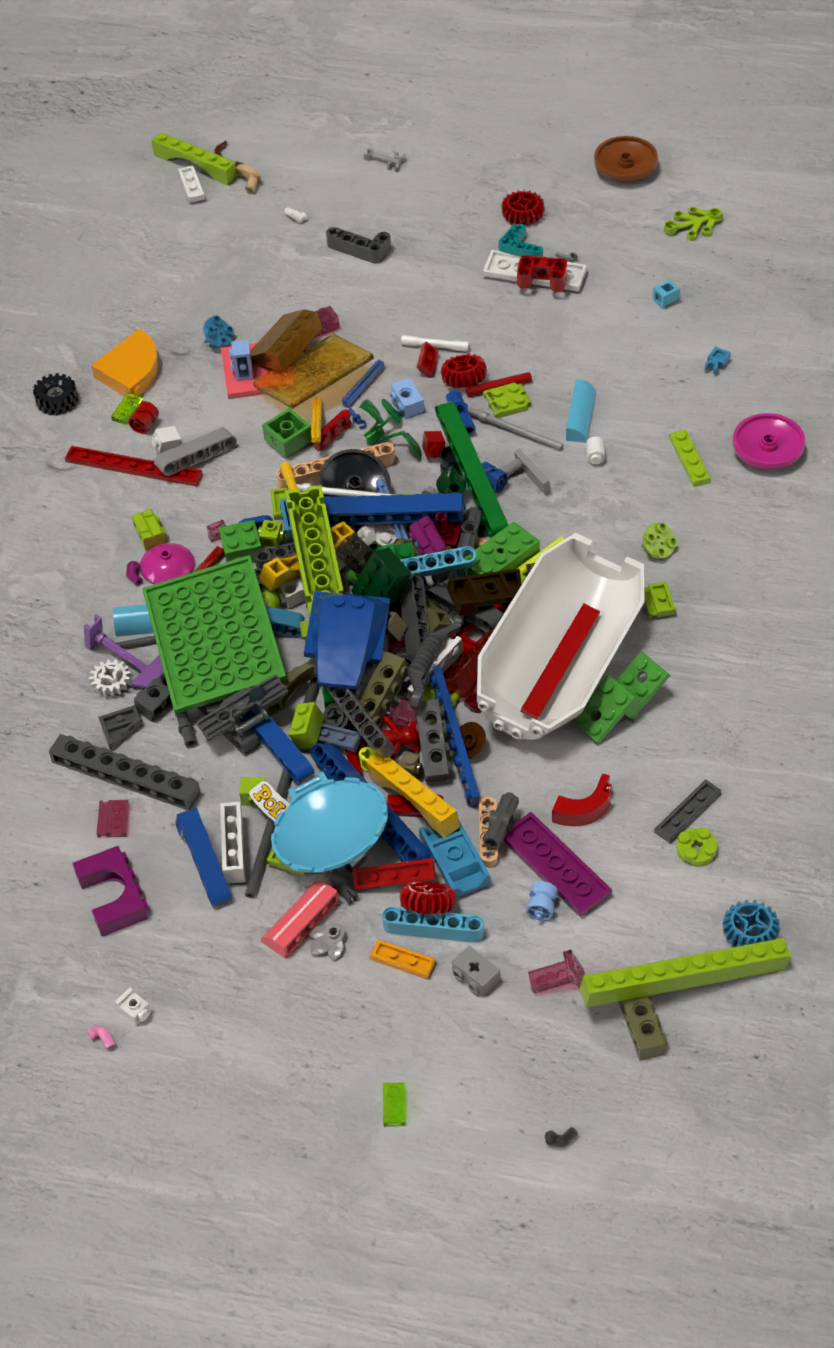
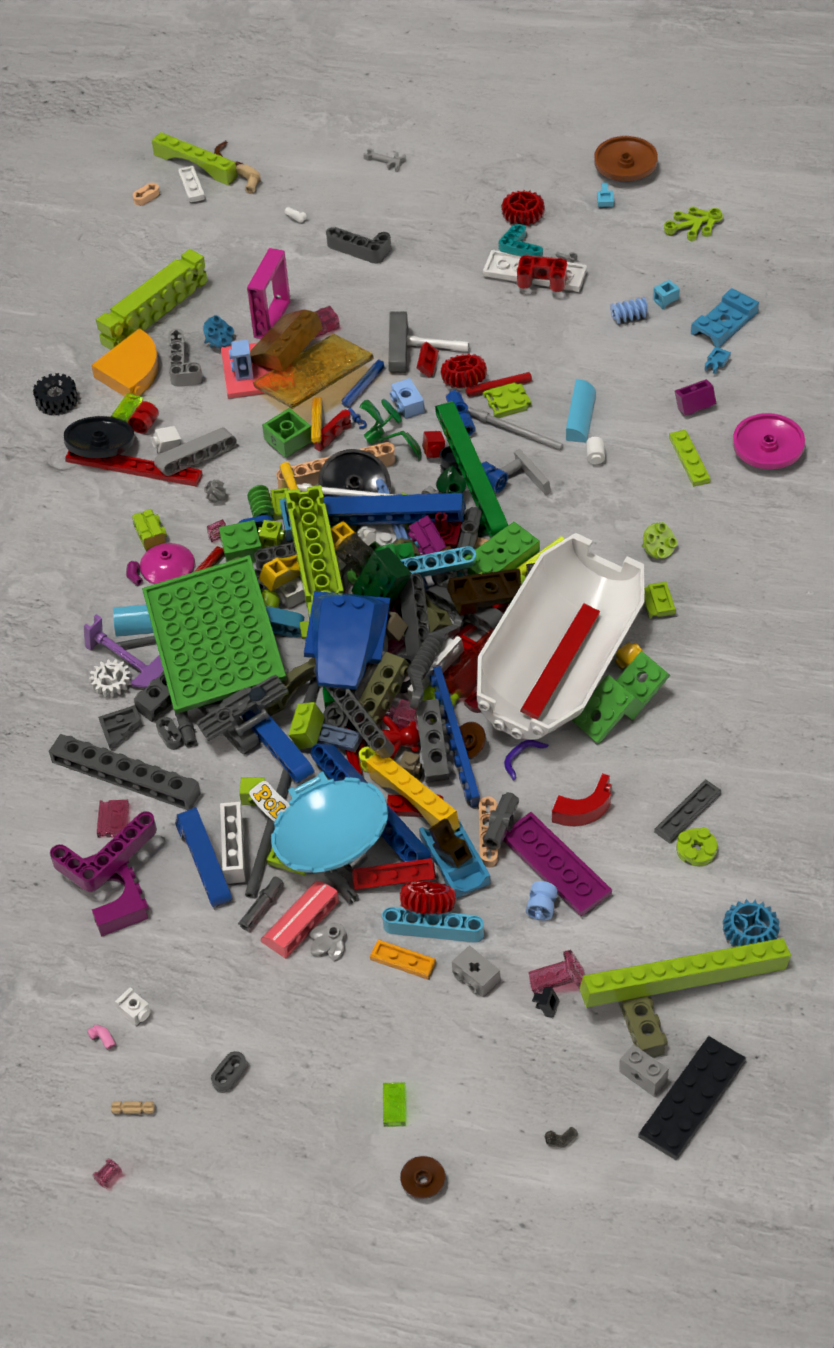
(80, 870): none -> magenta beam
(98, 437): none -> black dish
(107, 1173): none -> clear pink bush
(132, 1107): none -> tan axle
(146, 194): none -> light nougat beam
(152, 299): none -> lime brick
(166, 734): none -> dark grey beam
(181, 372): none -> light grey beam
(215, 490): none -> light grey gear
(227, 1072): none -> dark grey plate
(260, 501): none -> bright green piece
(266, 896): none -> dark grey pin
(271, 267): none -> dark pink window
(398, 341): none -> dark grey beam
(422, 1168): none -> reddish brown dish
(448, 846): none -> dark brown brick
(516, 751): none -> dark purple animal
(546, 1001): none -> black tile
(604, 197): none -> medium azure plate
(627, 654): none -> yellow head
(629, 309): none -> light blue piece
(643, 1070): none -> light grey brick
(692, 1098): none -> black plate
(695, 397): none -> magenta brick
(734, 308): none -> dark azure piece

